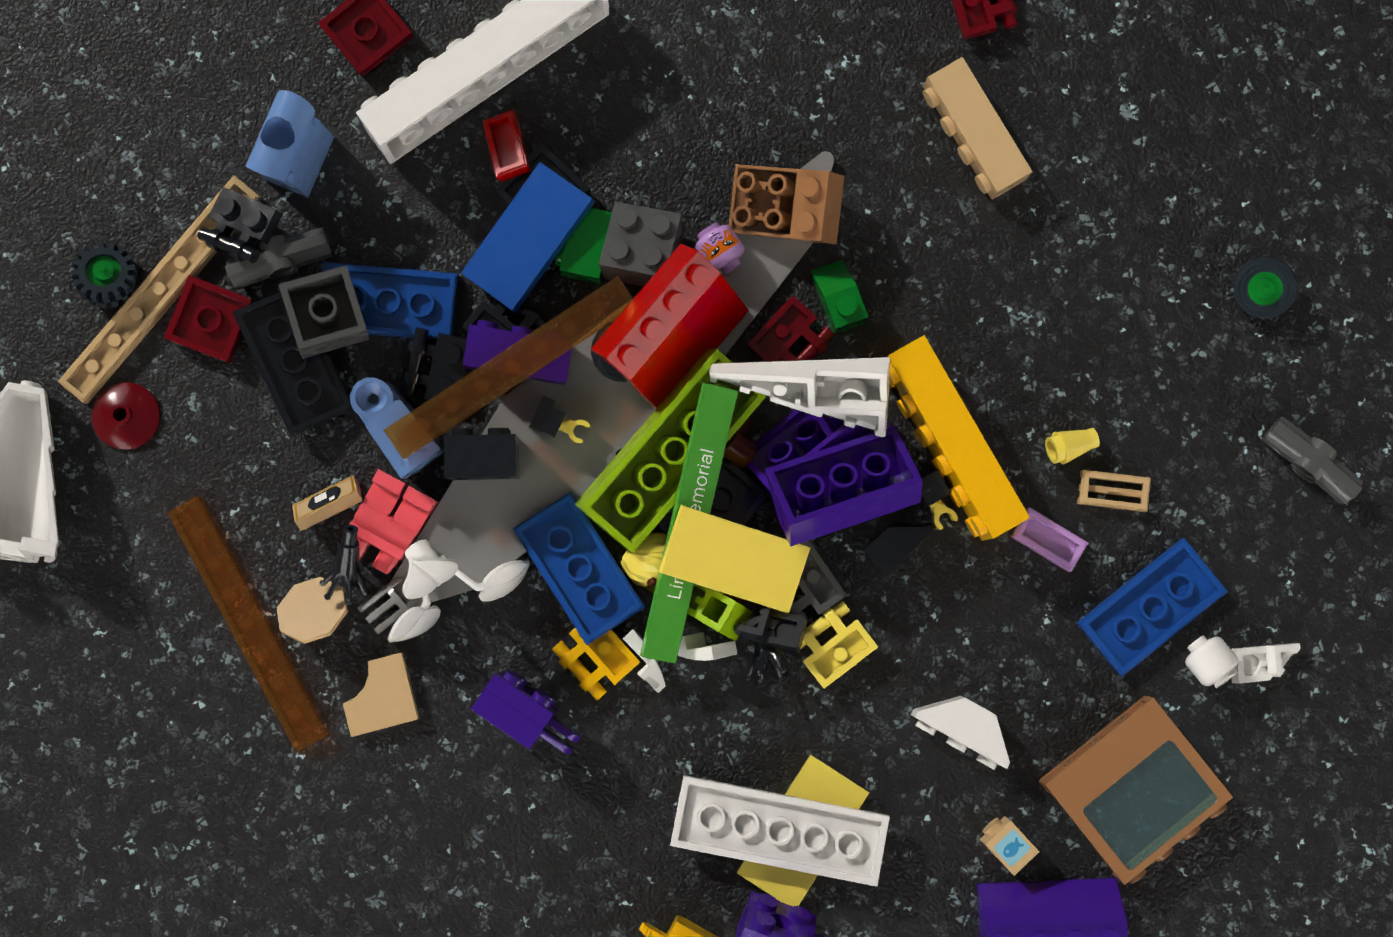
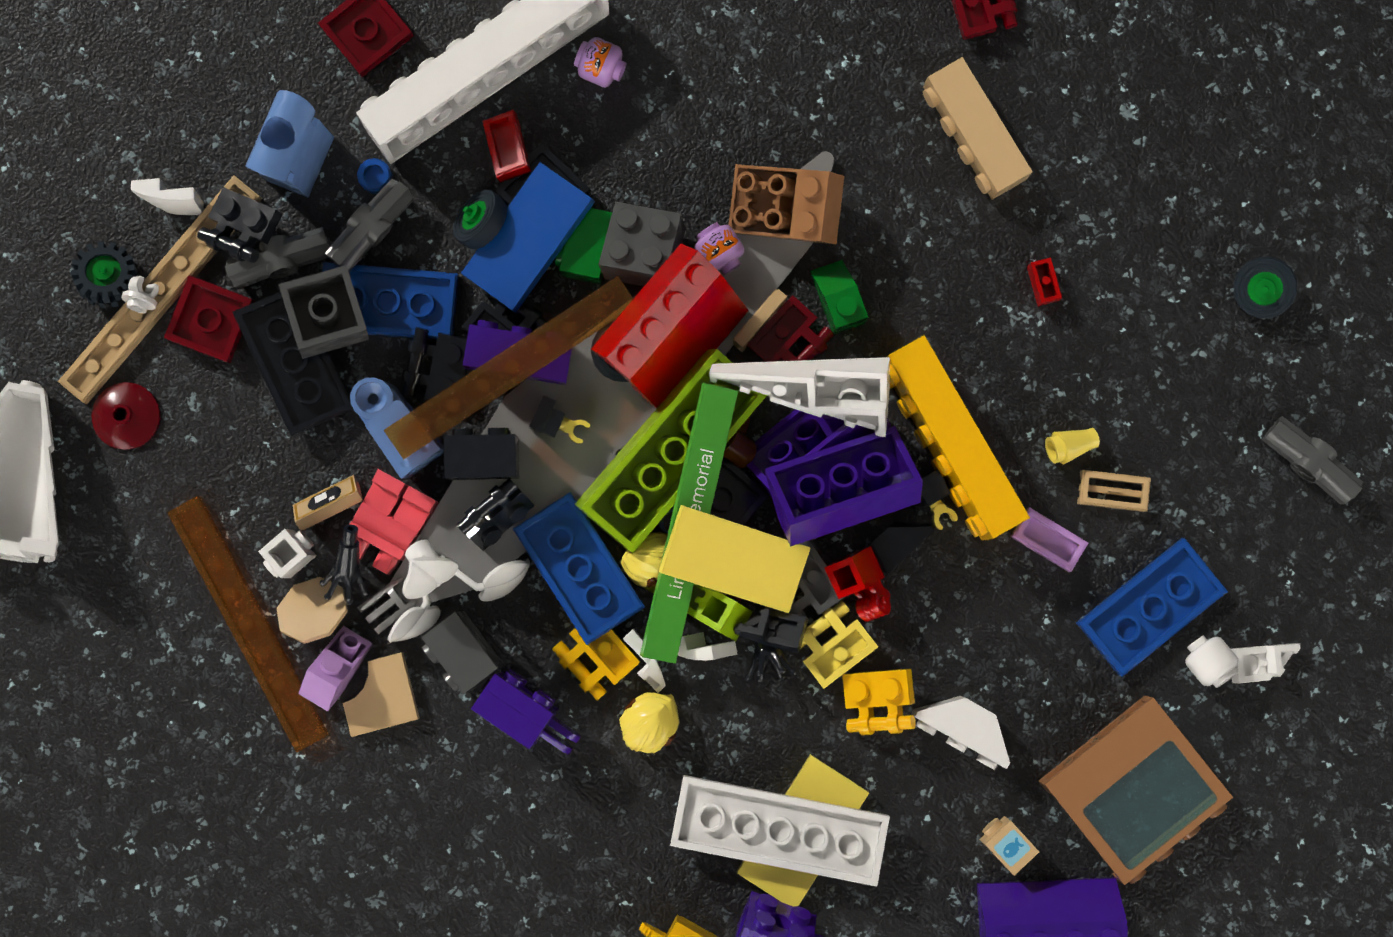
(137, 299): none -> white plate
(173, 201): none -> white slope
(287, 553): none -> white brick
(334, 668): none -> lavender slope
(370, 224): none -> dark grey piece
(374, 175): none -> blue tile
(461, 652): none -> dark grey brick
(480, 219): none -> black wheel
(495, 514): none -> black plate
(600, 62): none -> lavender head
(649, 722): none -> light yellow hair
(759, 319): none -> tan tile
(861, 575): none -> red brick
(879, 689): none -> yellow plate
(1044, 282): none -> red piece

